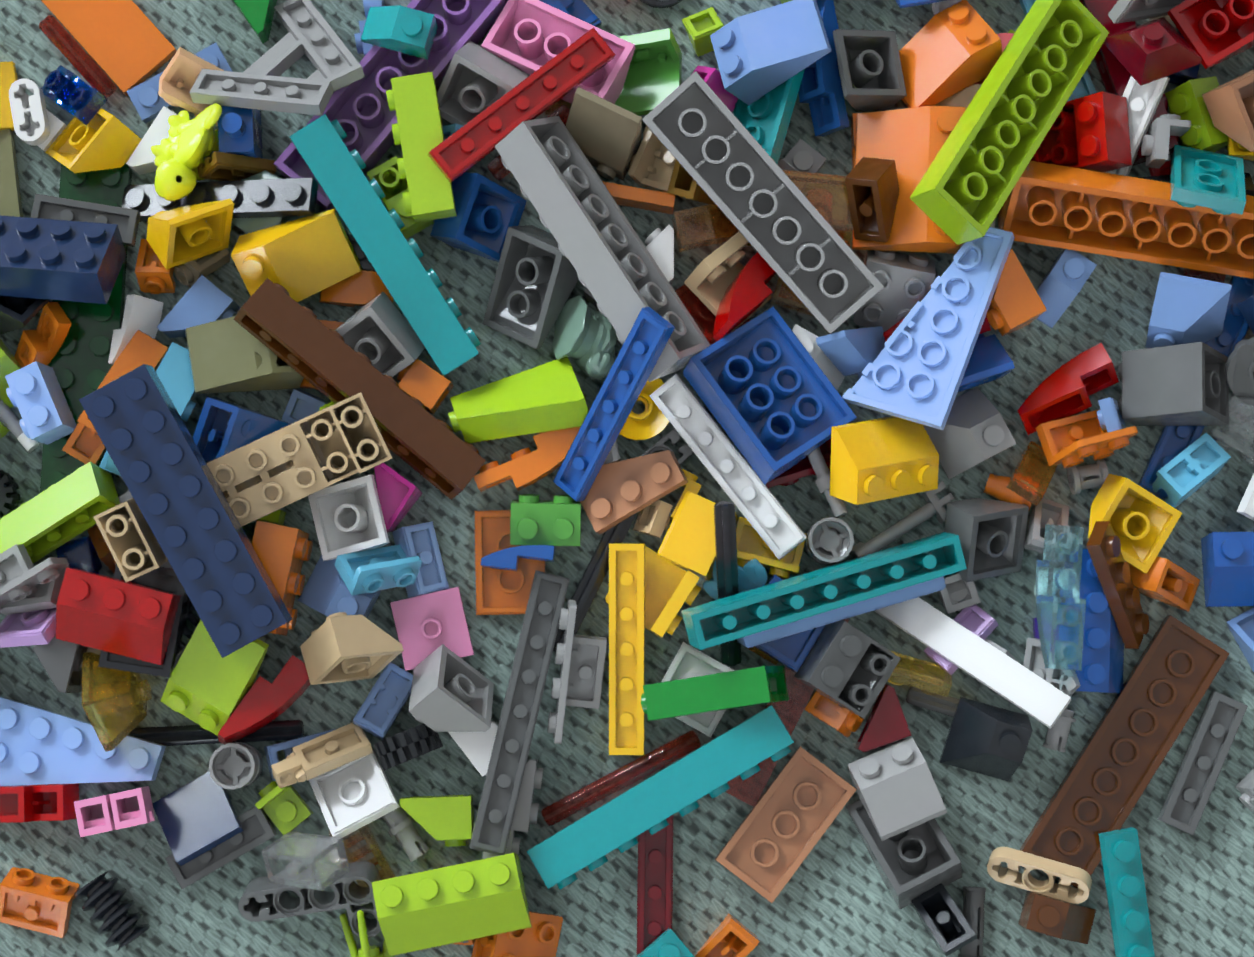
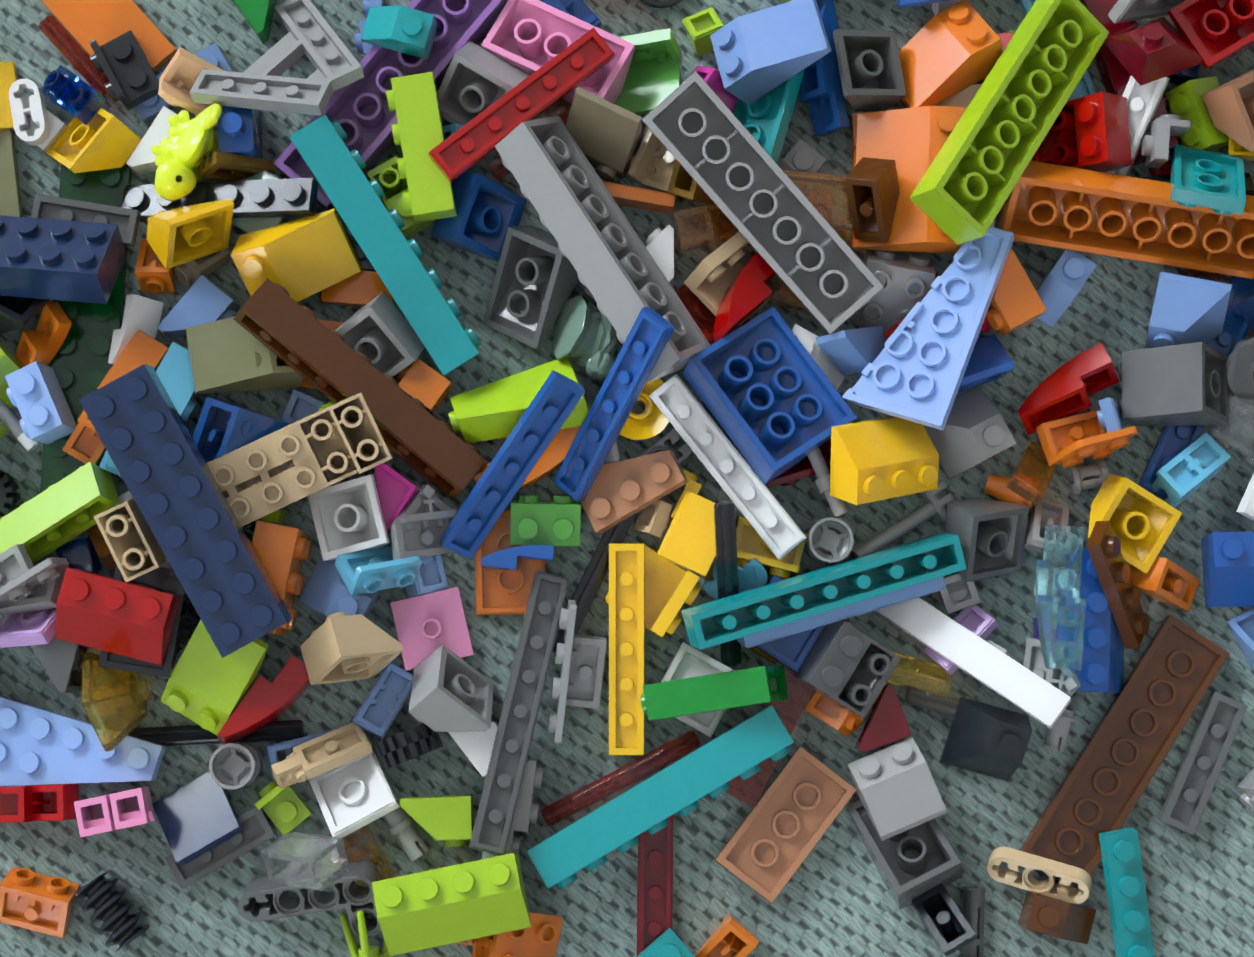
(127, 70): none -> black bracket
(420, 526): none -> light grey slope
(512, 464): none -> blue plate

